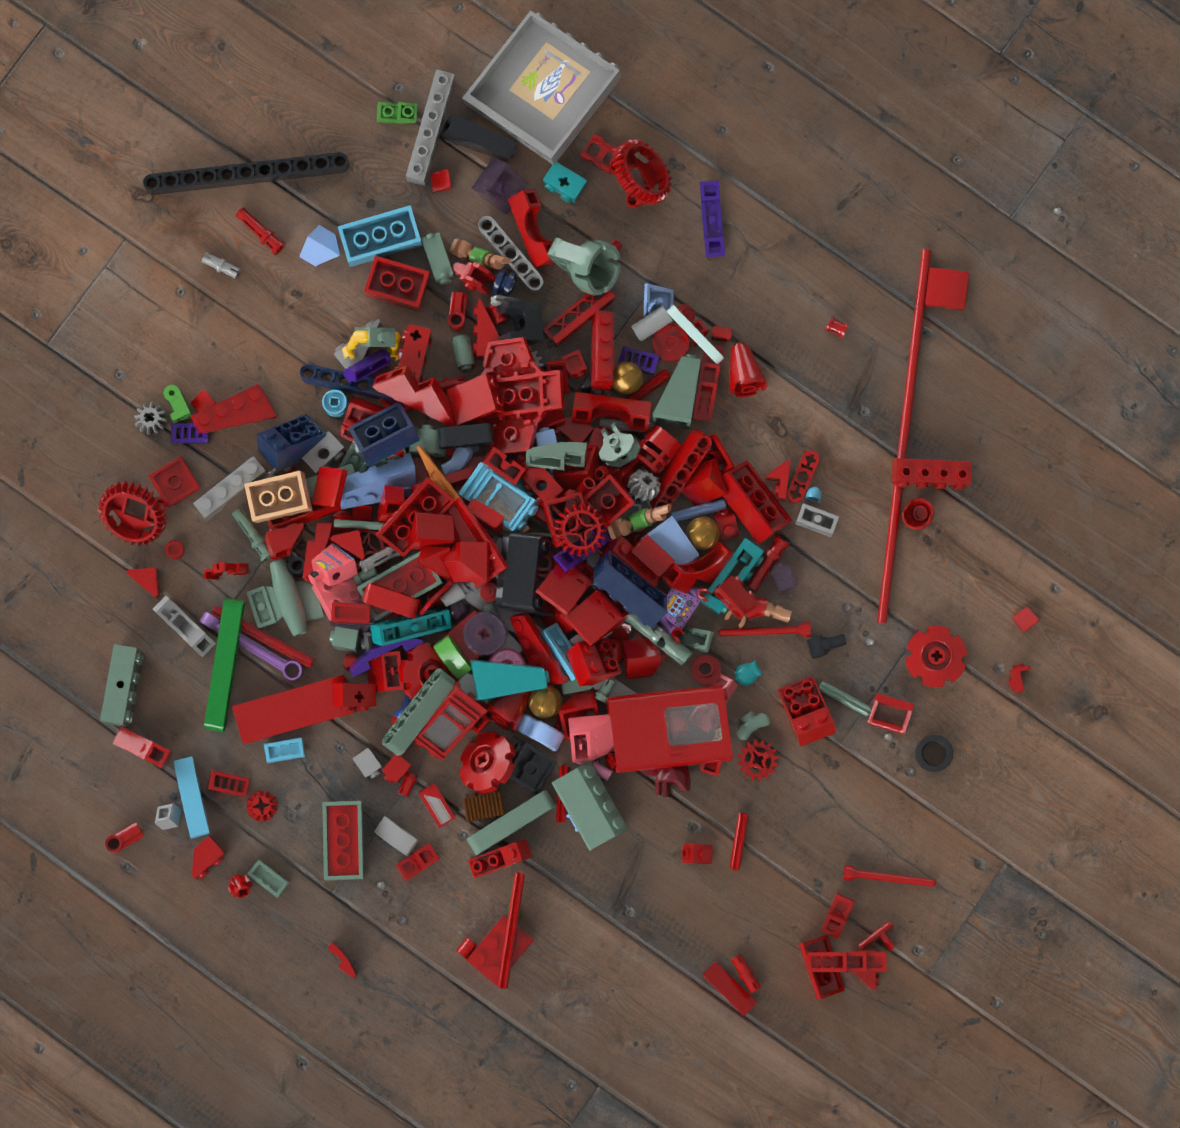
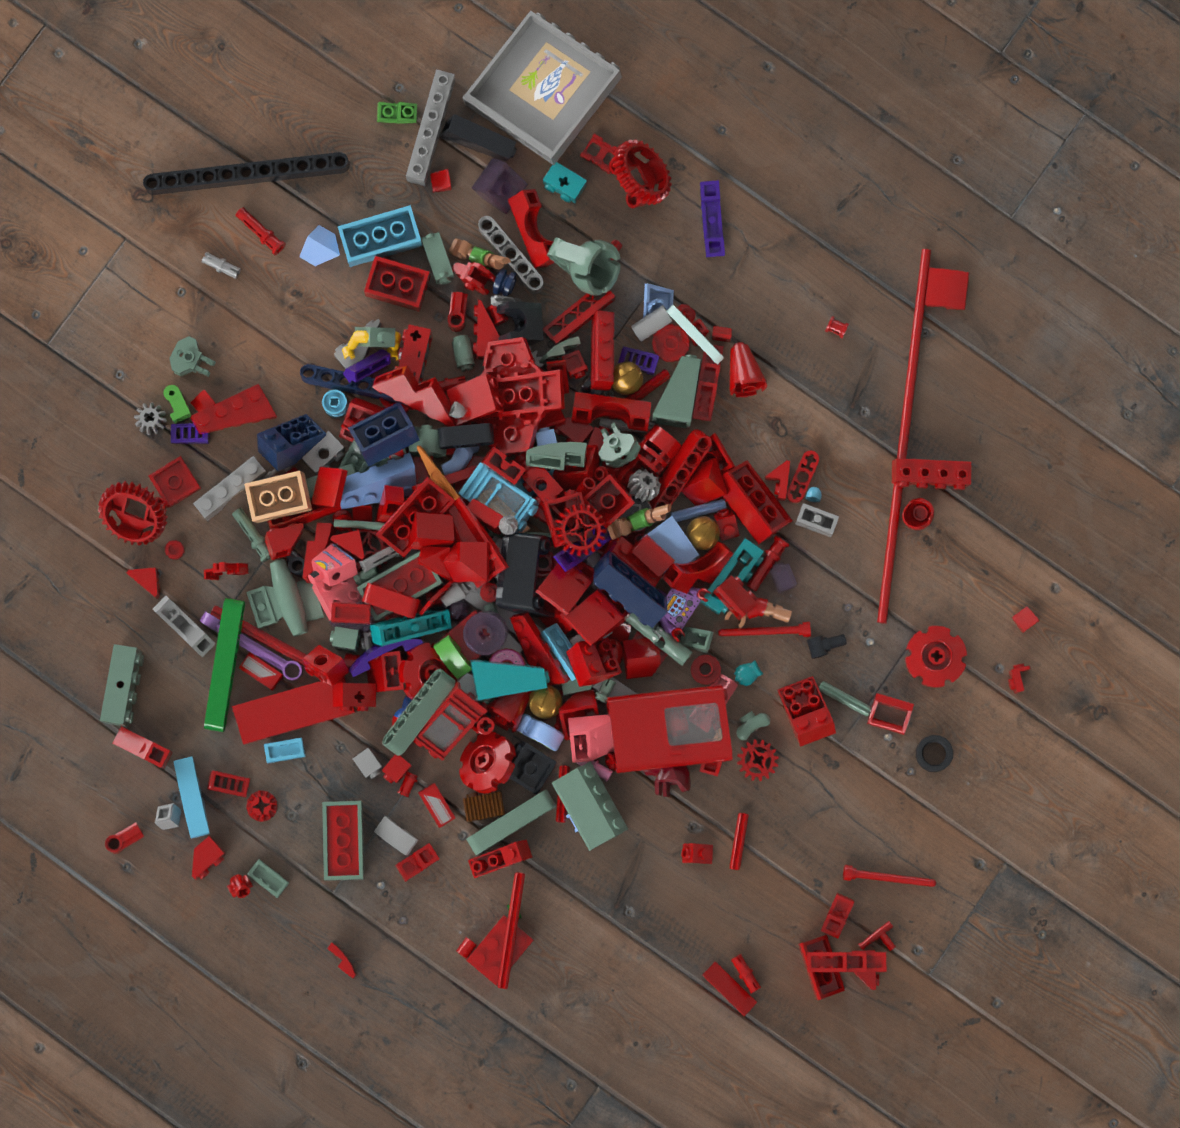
(191, 358): none -> sand green hinge
(260, 671): none -> slope
(325, 665): none -> red brick
(457, 410): none -> light grey hinge
(481, 730): none -> red bush
(508, 525): none -> light grey plate
(558, 350): none -> sand green slope

